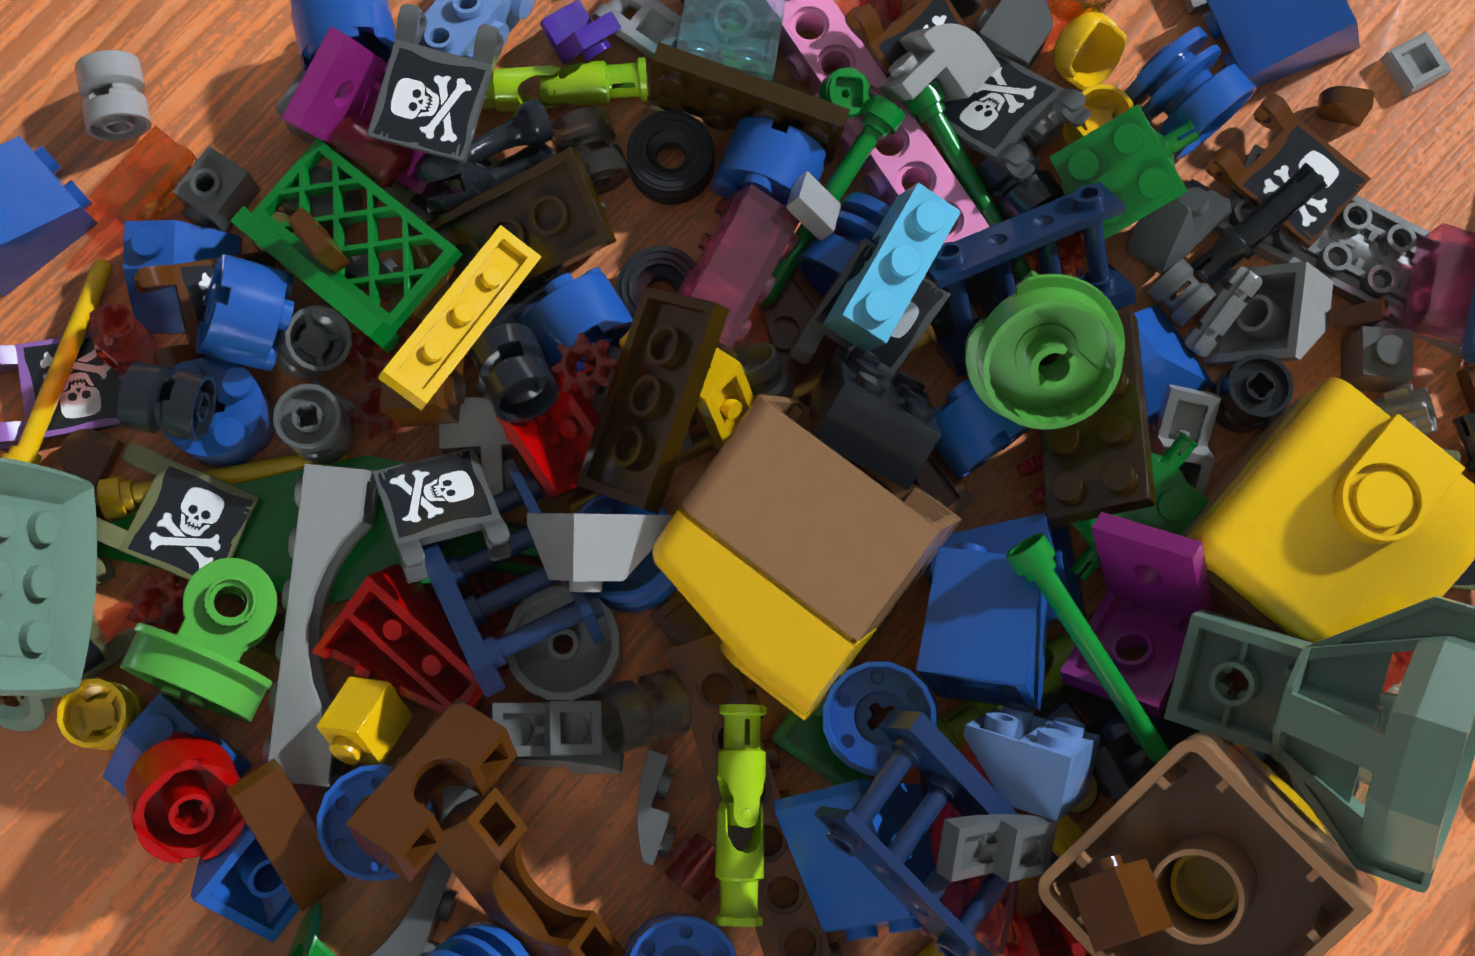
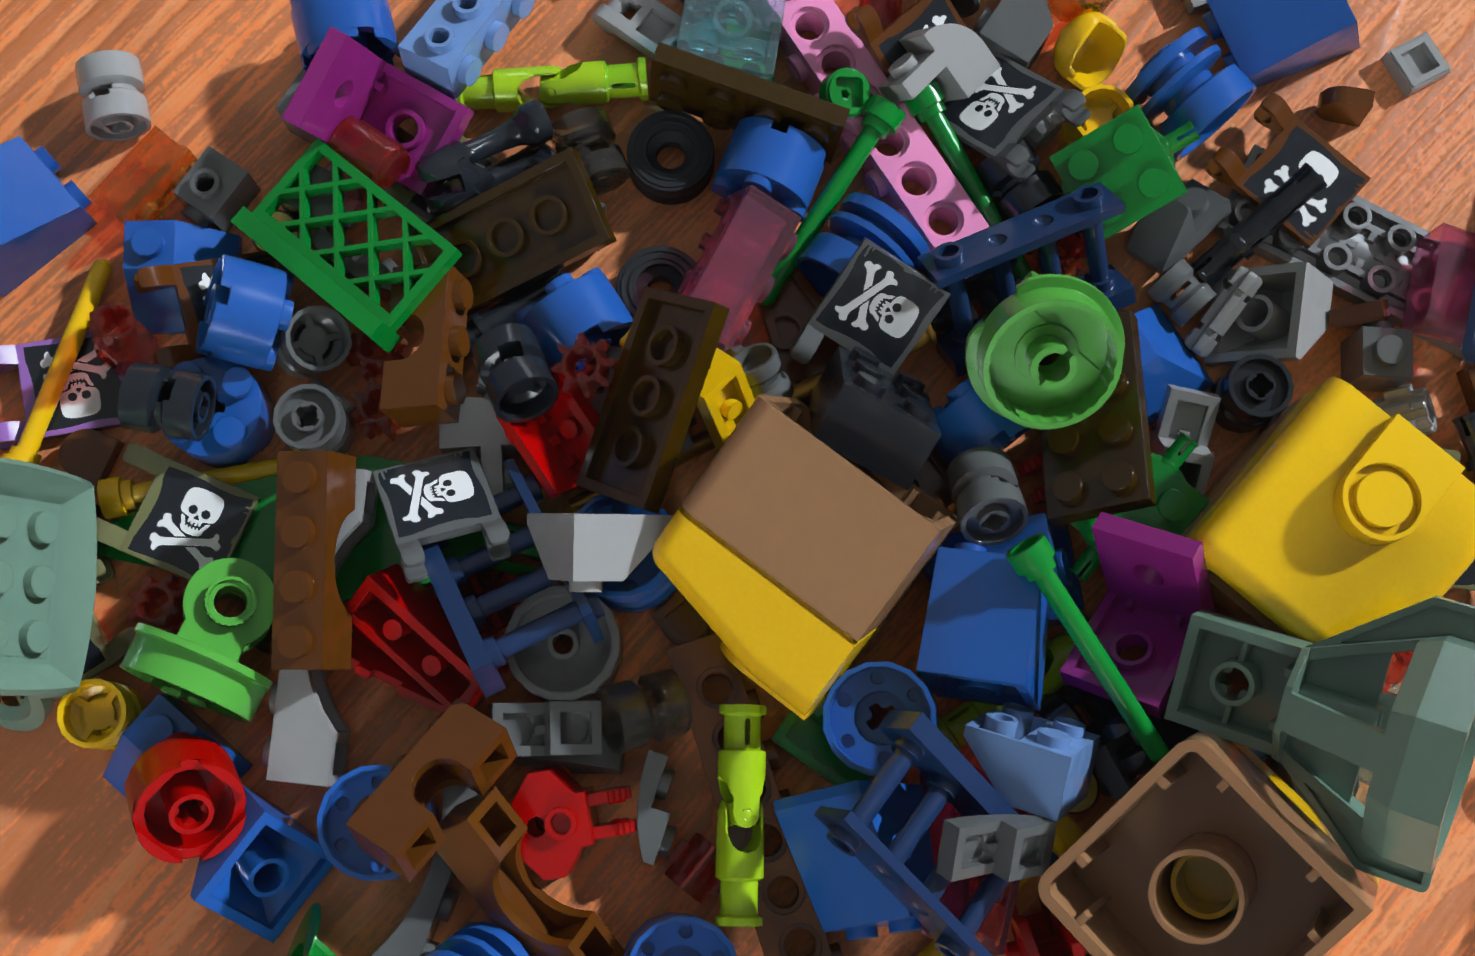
(285, 833): reddish brown tile -> none
(308, 616): none -> reddish brown arch
(318, 241): reddish brown tile -> none
(364, 721): yellow brick -> none
(430, 95): flag -> none
(459, 318): yellow plate -> none
(568, 820): none -> red hinge
(575, 34): dark purple bracket -> none
(813, 206): light grey tile -> none
(886, 284): medium azure arch -> none
(986, 496): none -> dark grey wheel
(1119, 902): reddish brown brick -> none

